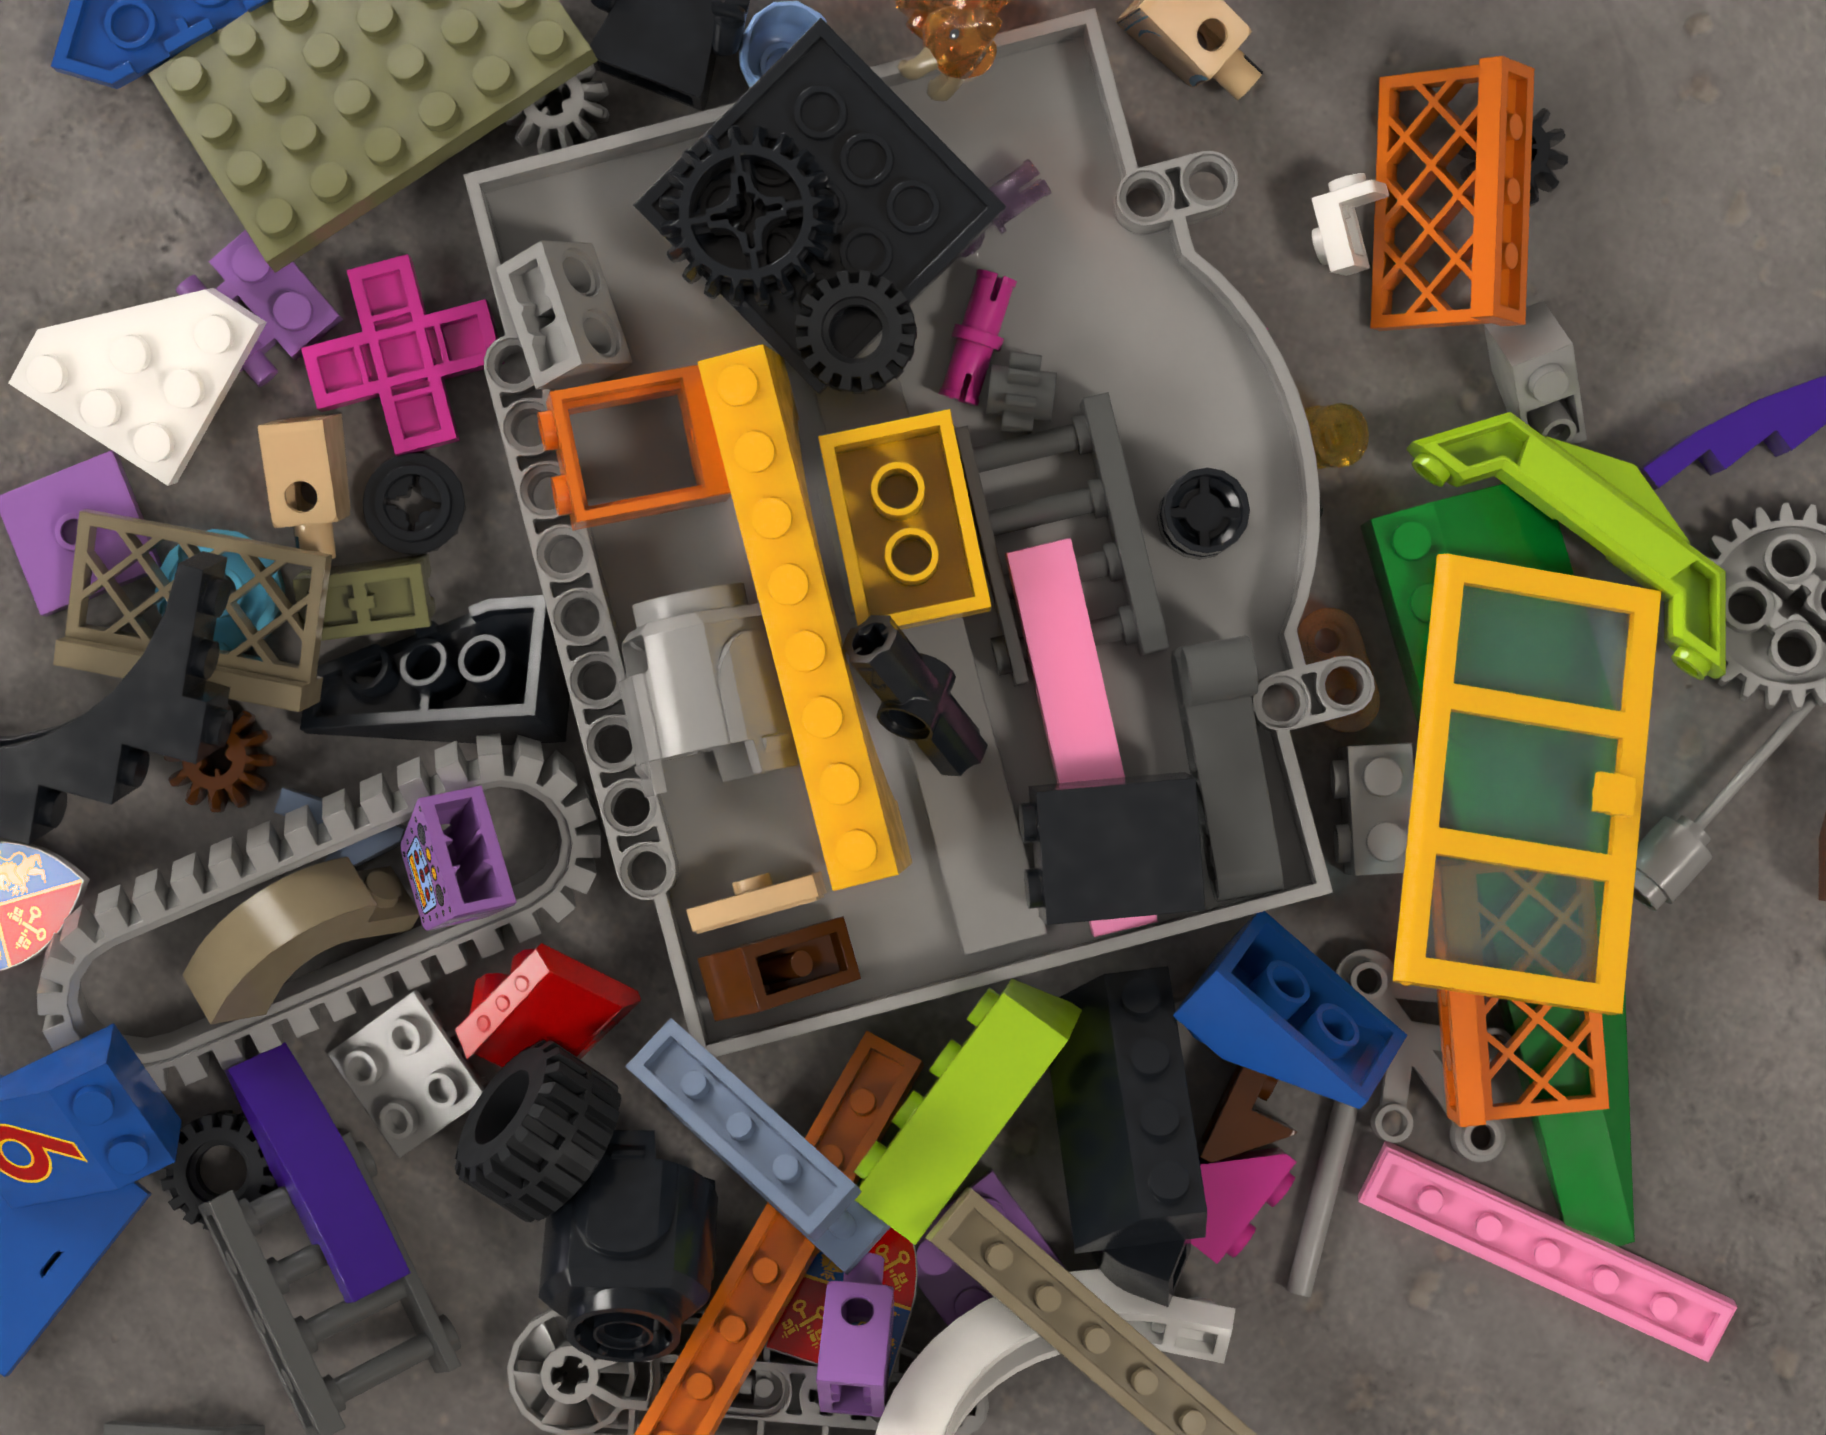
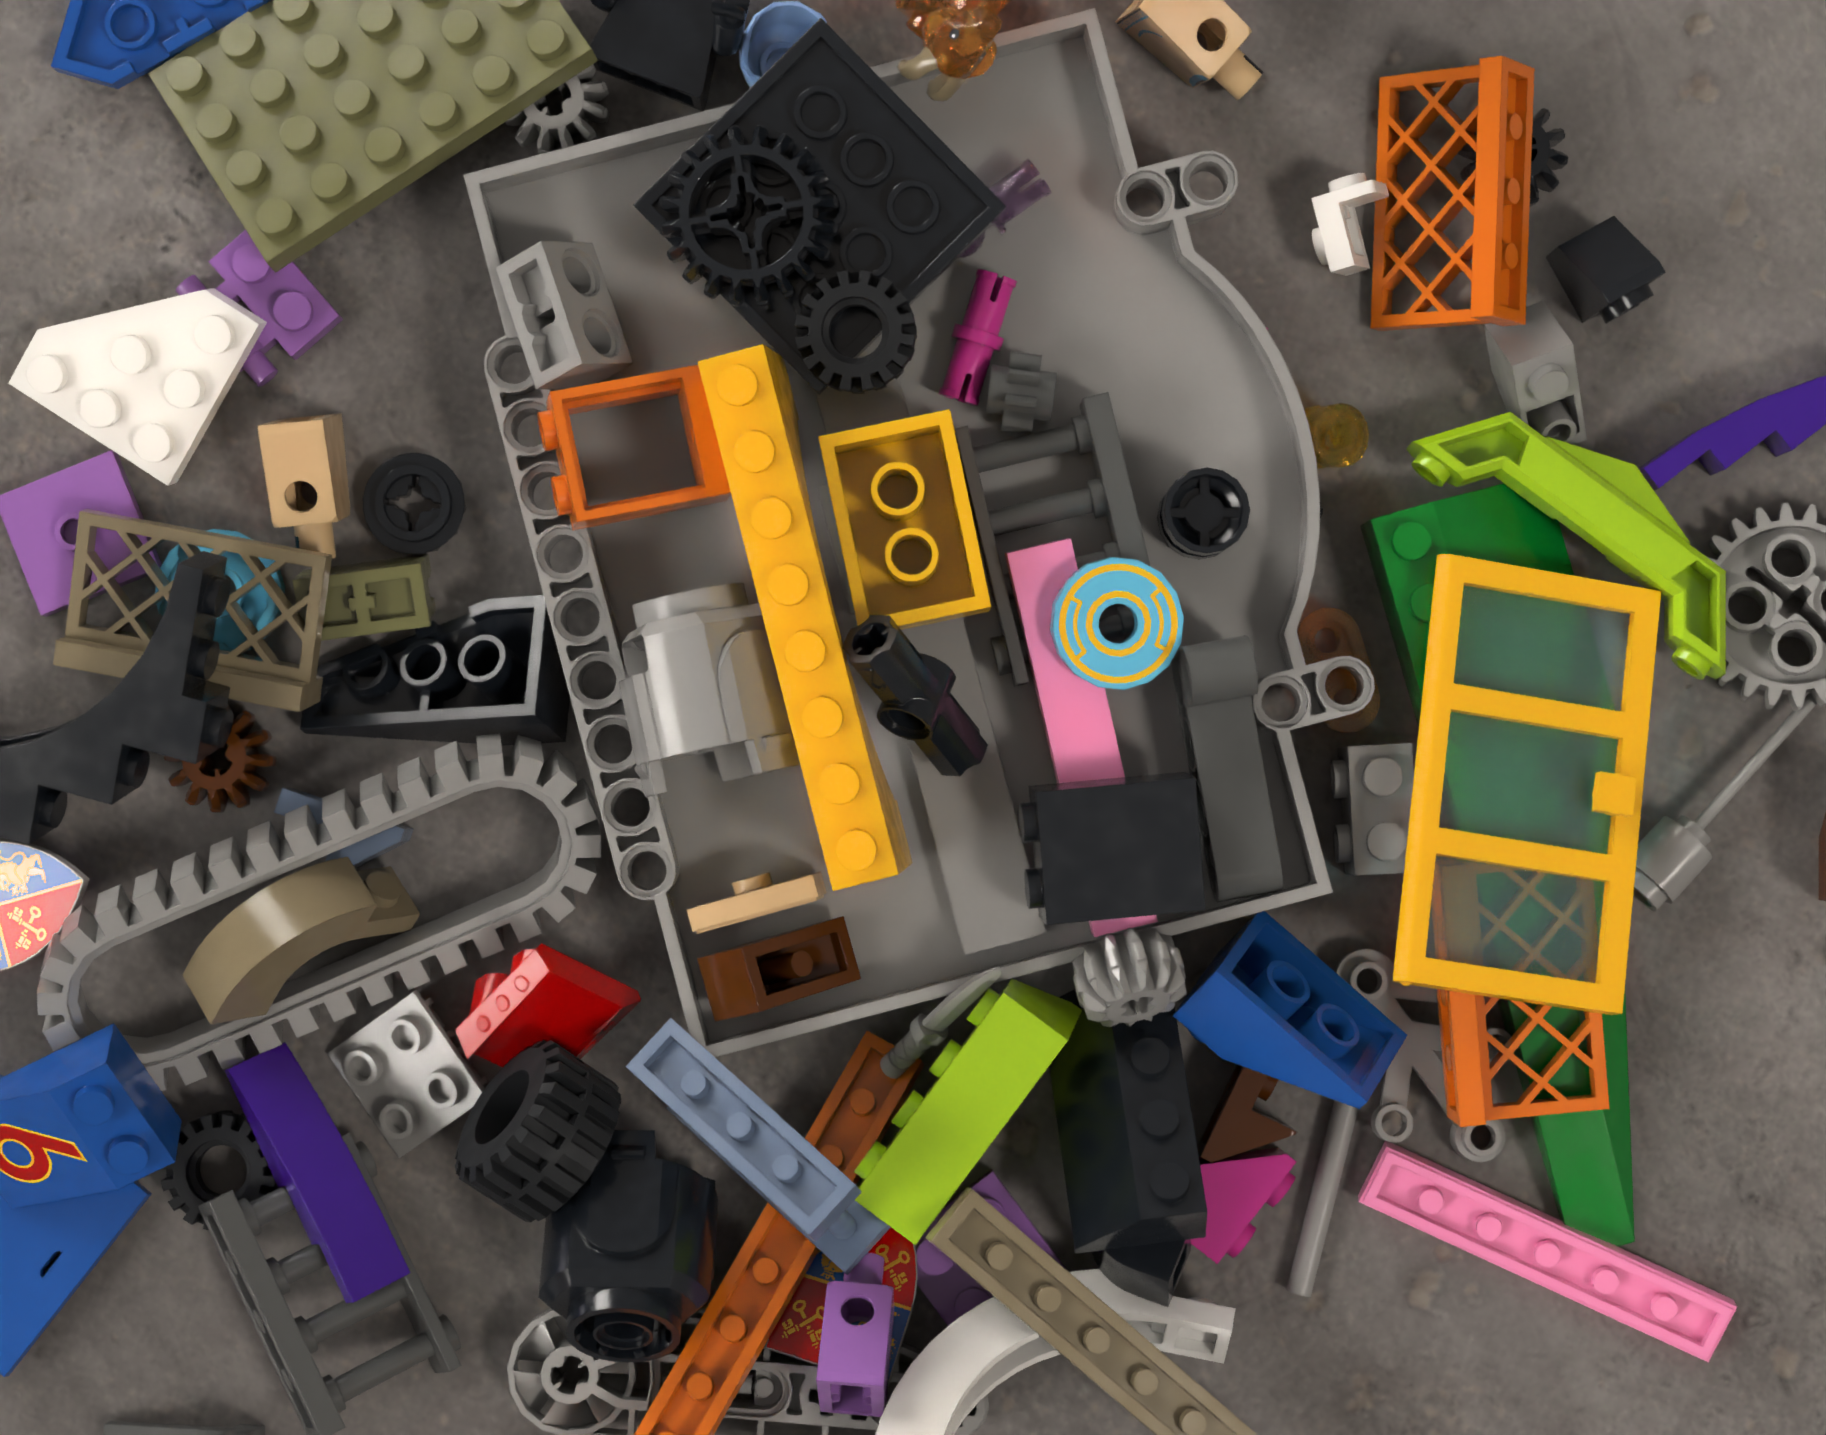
(401, 355): dark pink plate -> none
(459, 870): medium lavender torso -> none
(934, 1028): none -> light grey piece
(1129, 977): none -> light grey gear
(1155, 630): none -> medium azure tile
(1605, 271): none -> black slope

